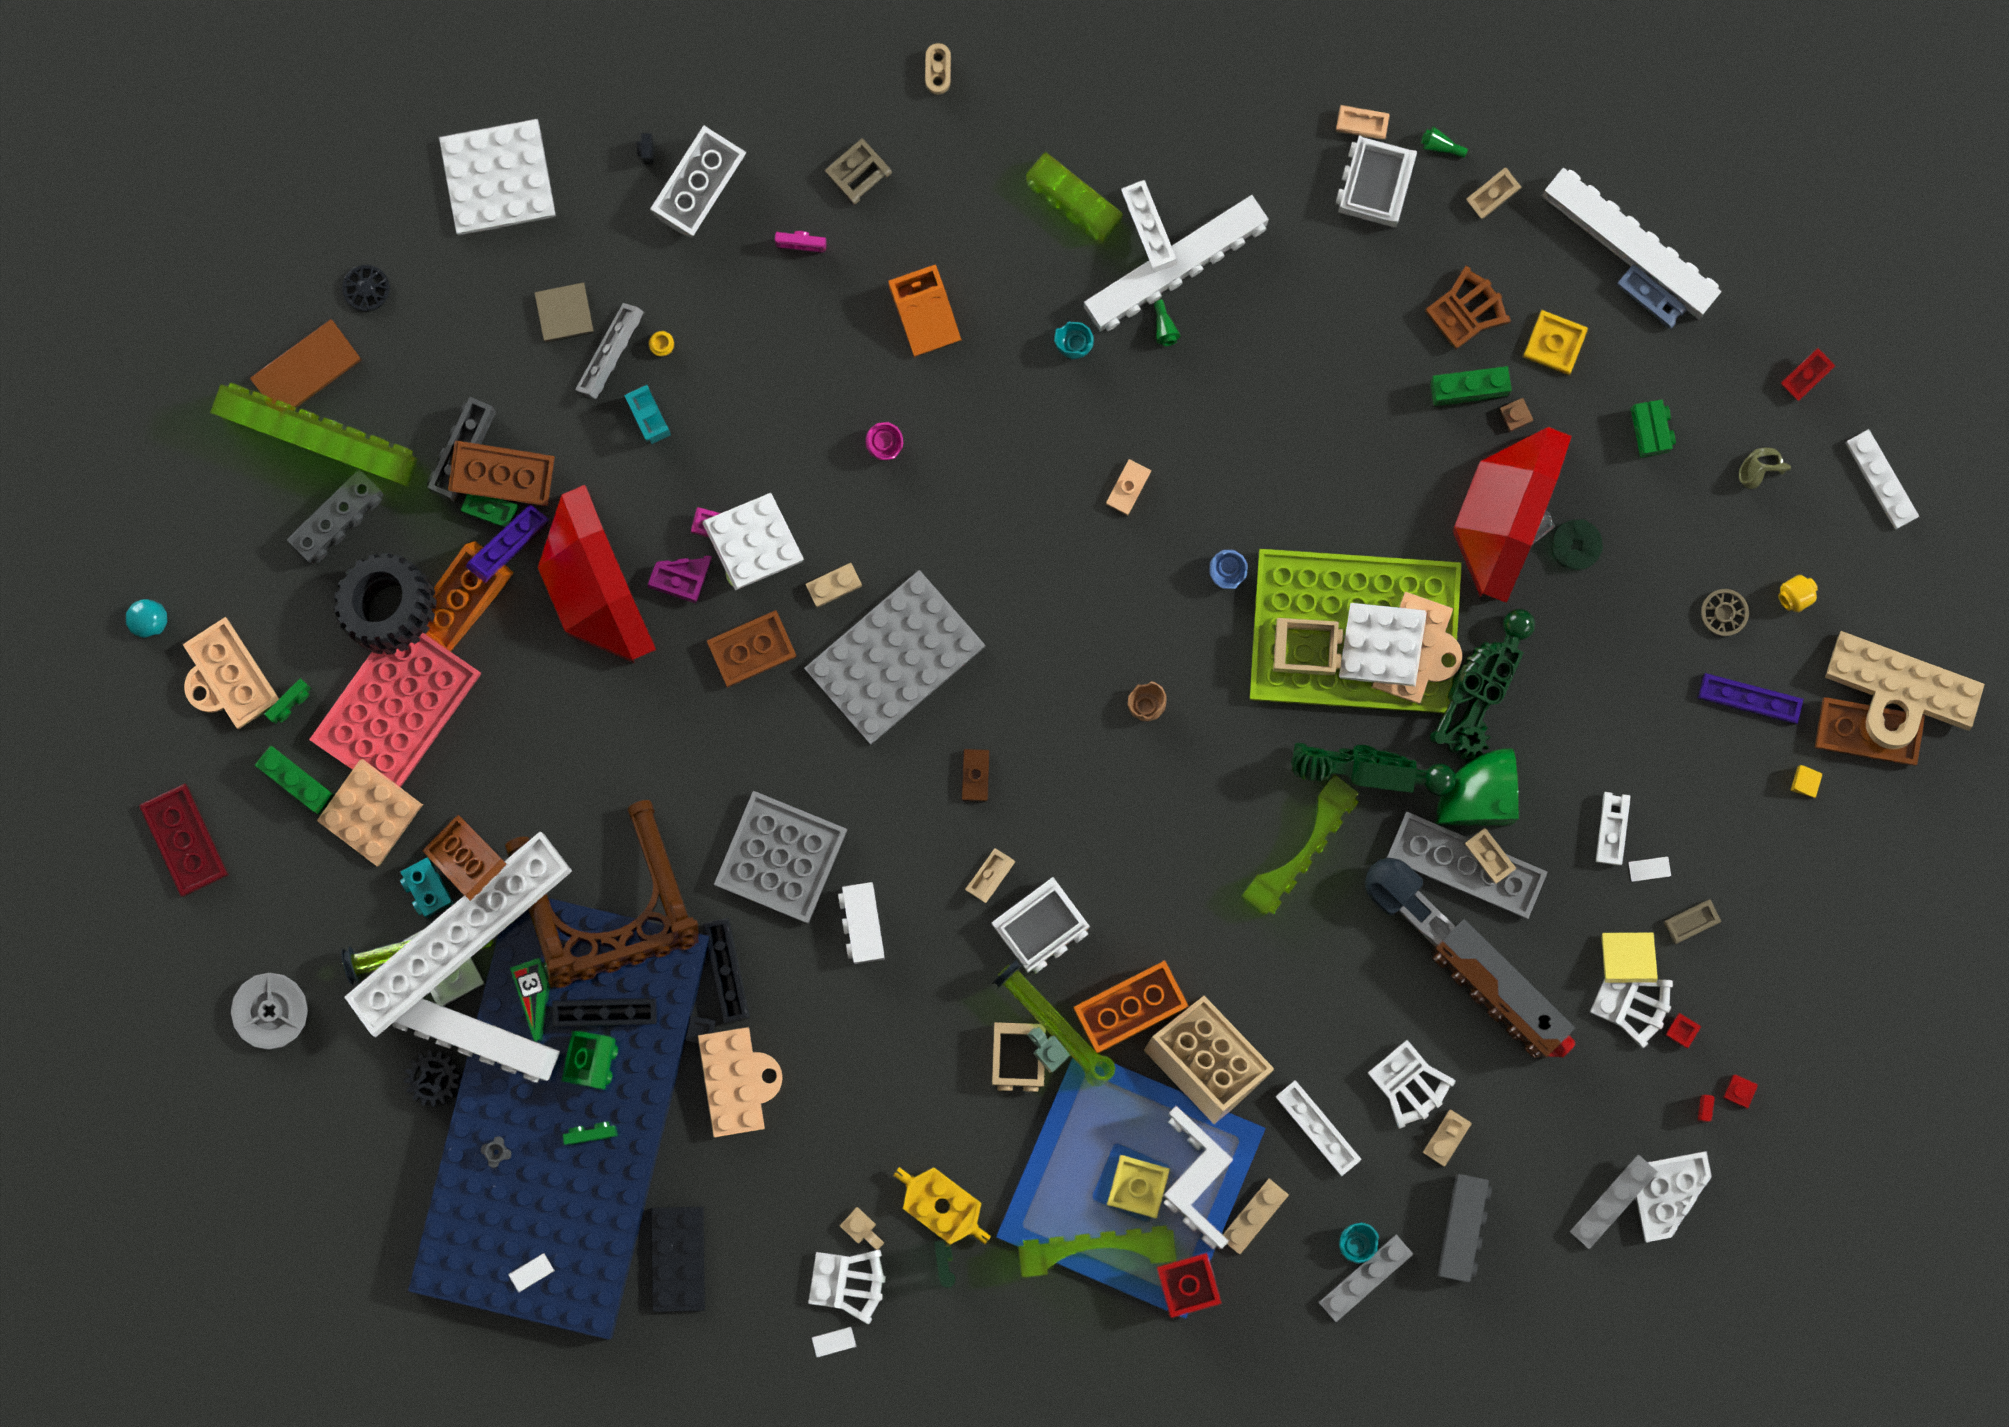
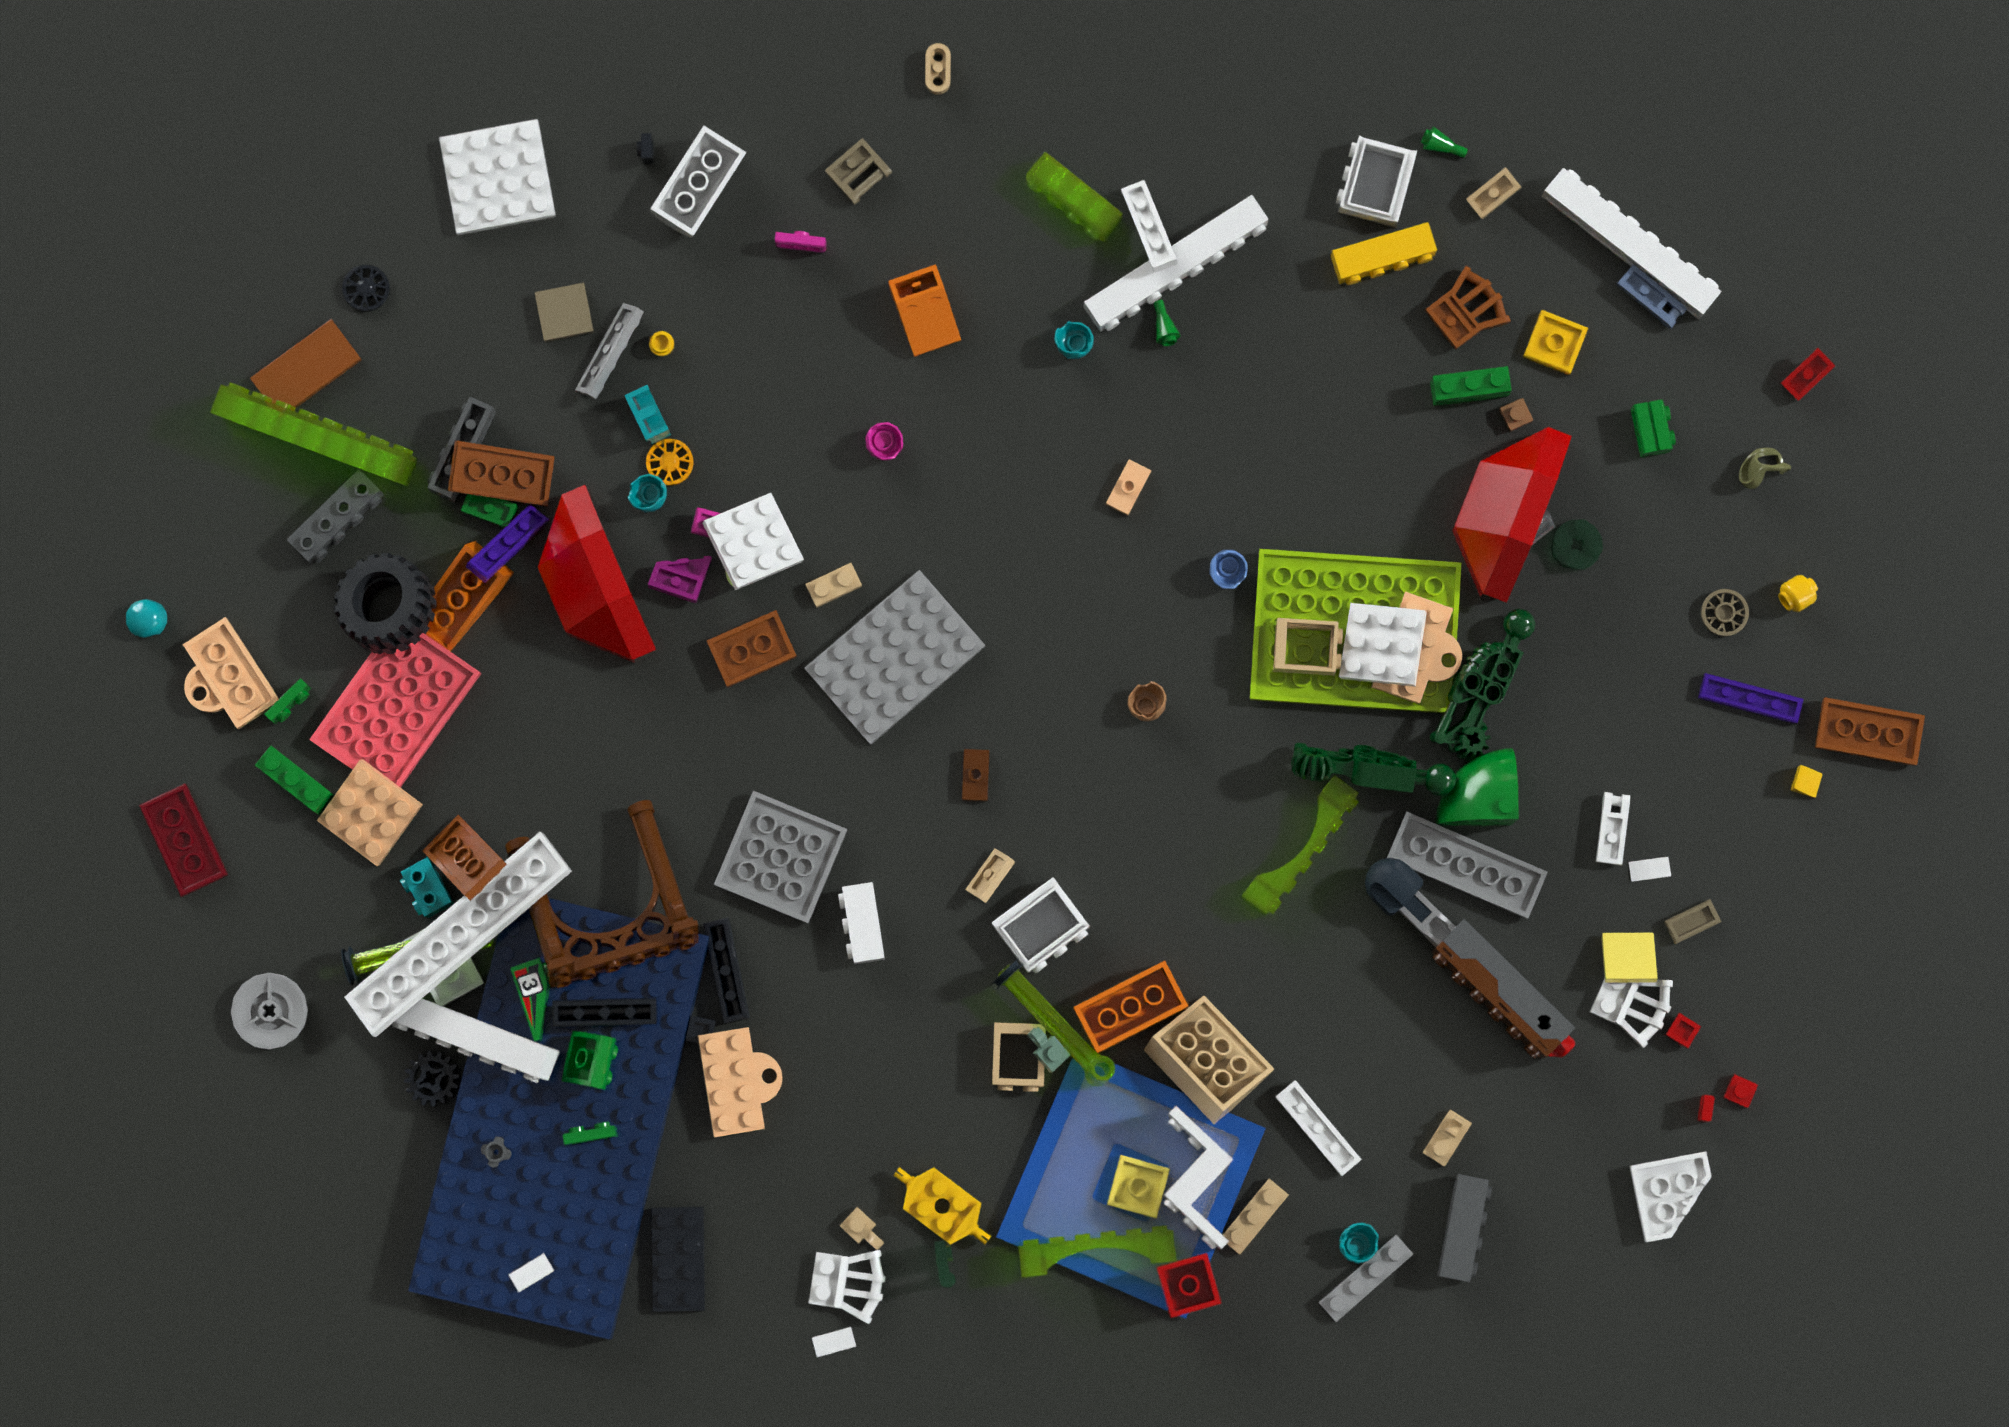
(647, 493): none -> teal hair
(670, 461): none -> light orange wheel
(1362, 122): light nougat plate -> none
(1384, 253): none -> yellow brick
(1397, 1071): white plate -> none
(1490, 856): tan plate -> none
(1614, 1201): light grey plate -> none
(1882, 479): white plate -> none
(1905, 682): tan plate -> none

